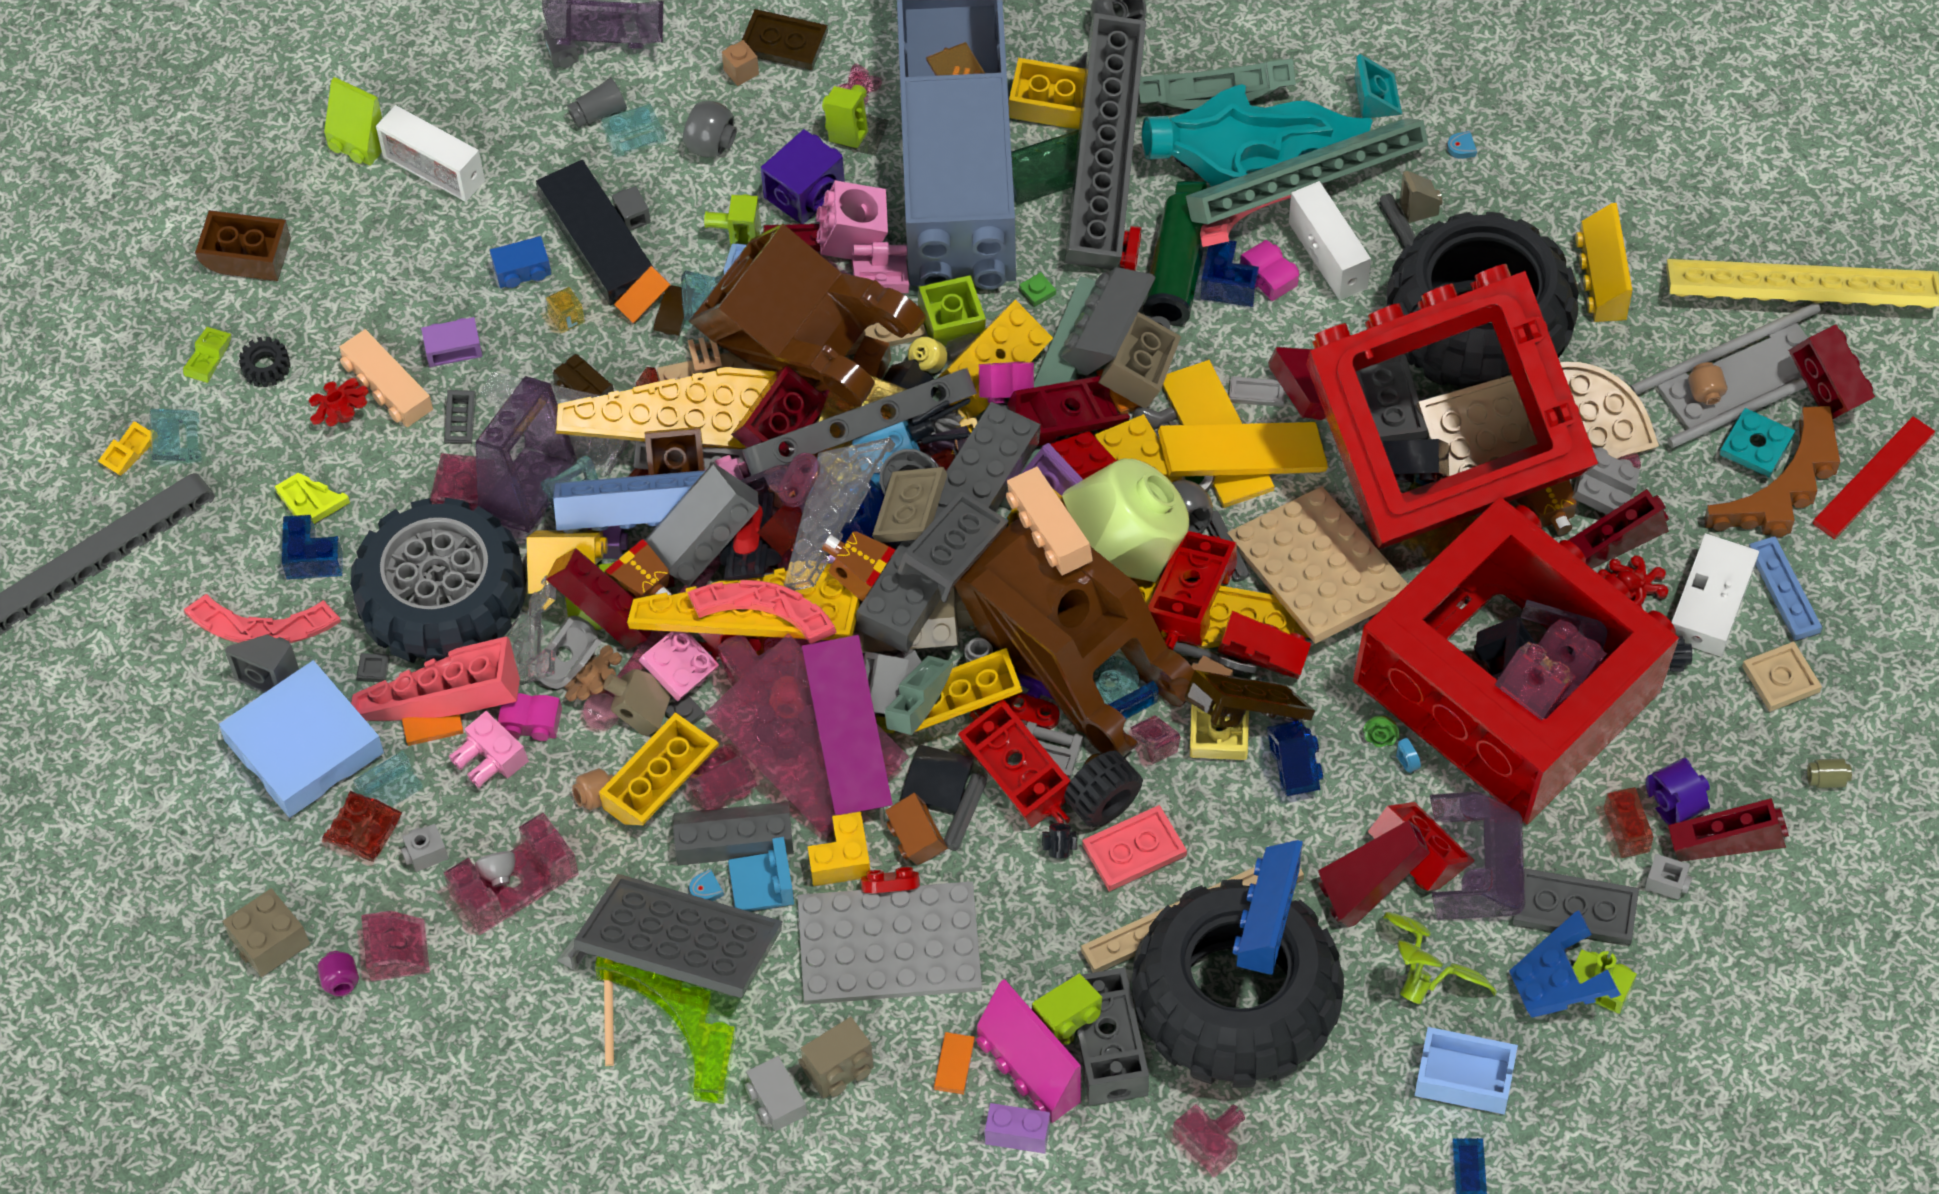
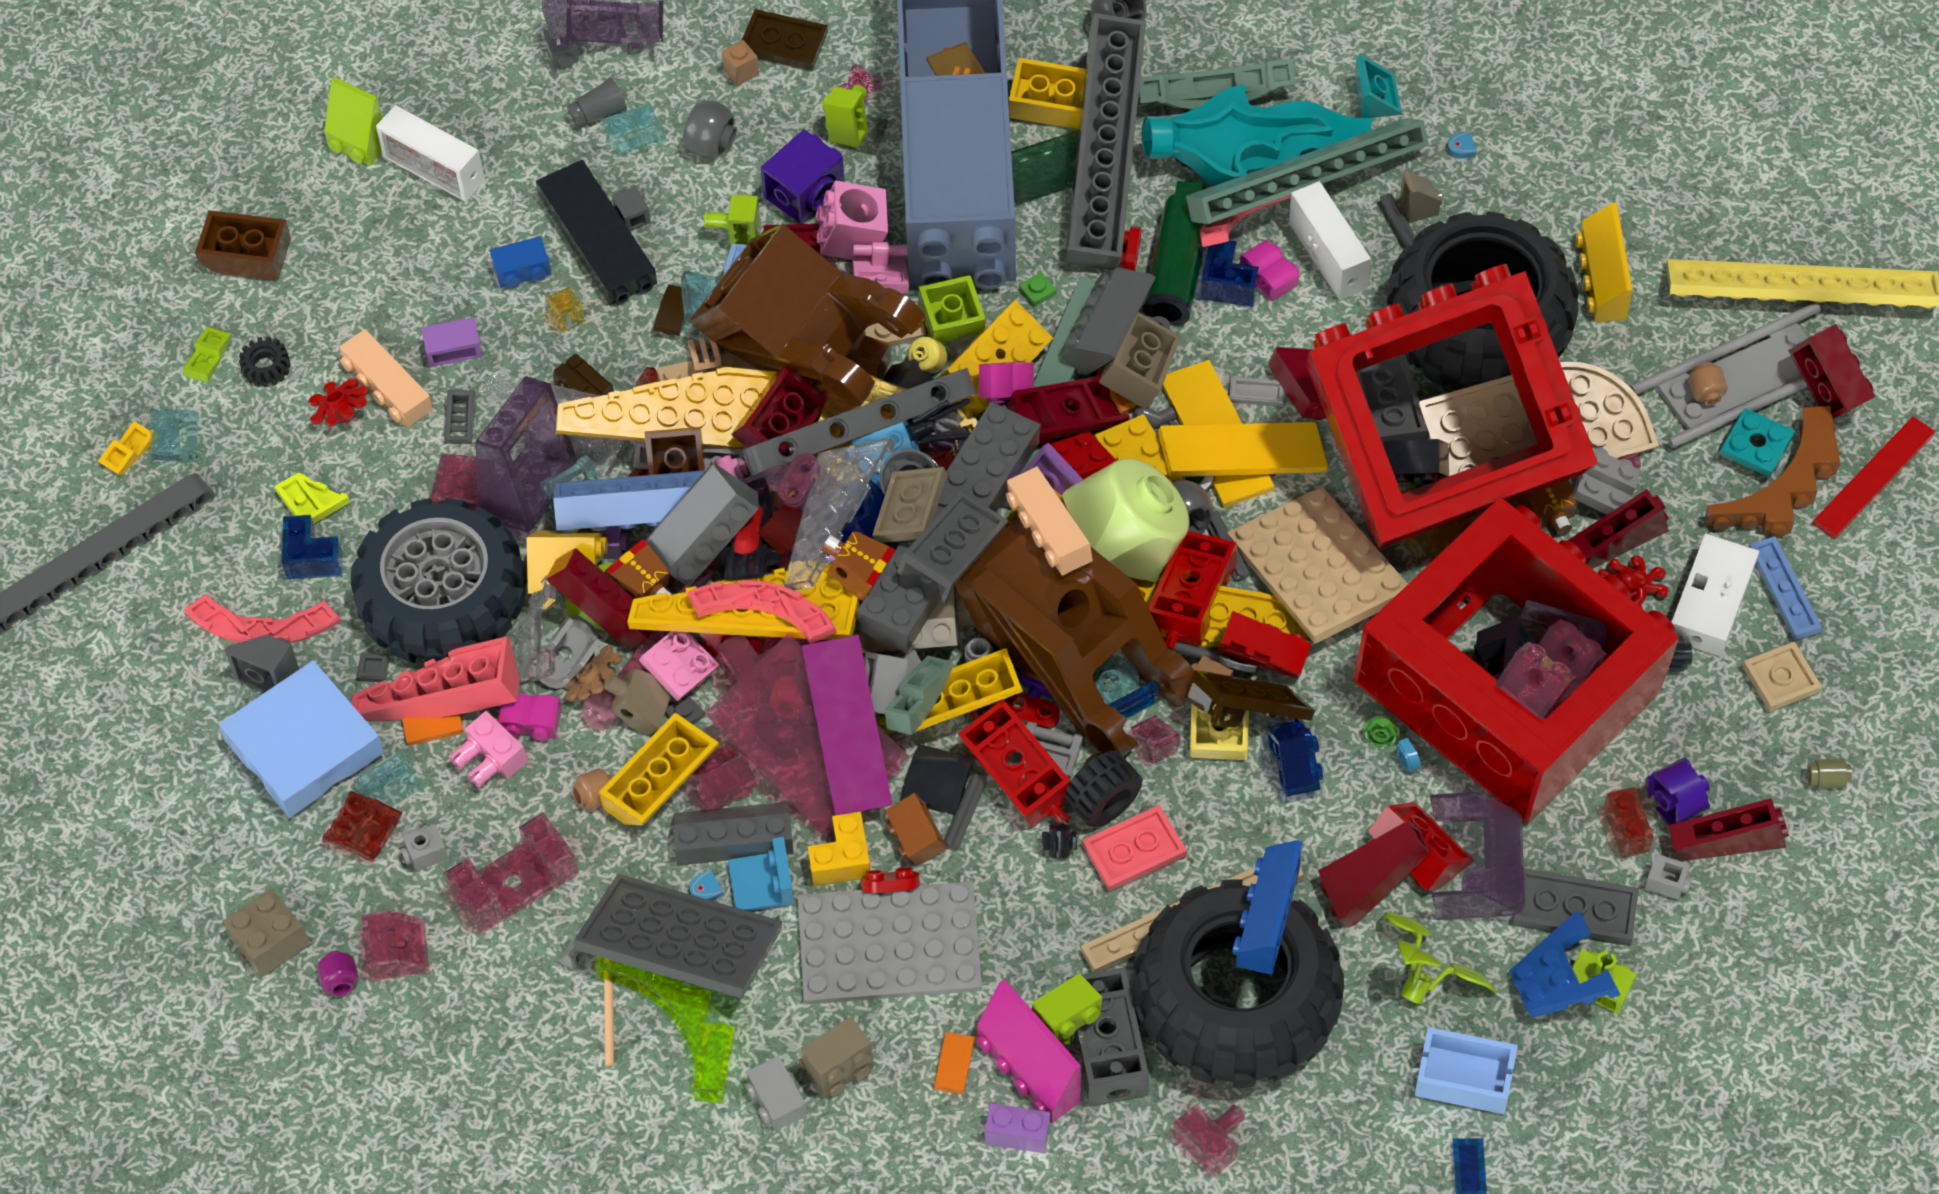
(496, 867): light grey brick -> none
(642, 294): orange tile -> none

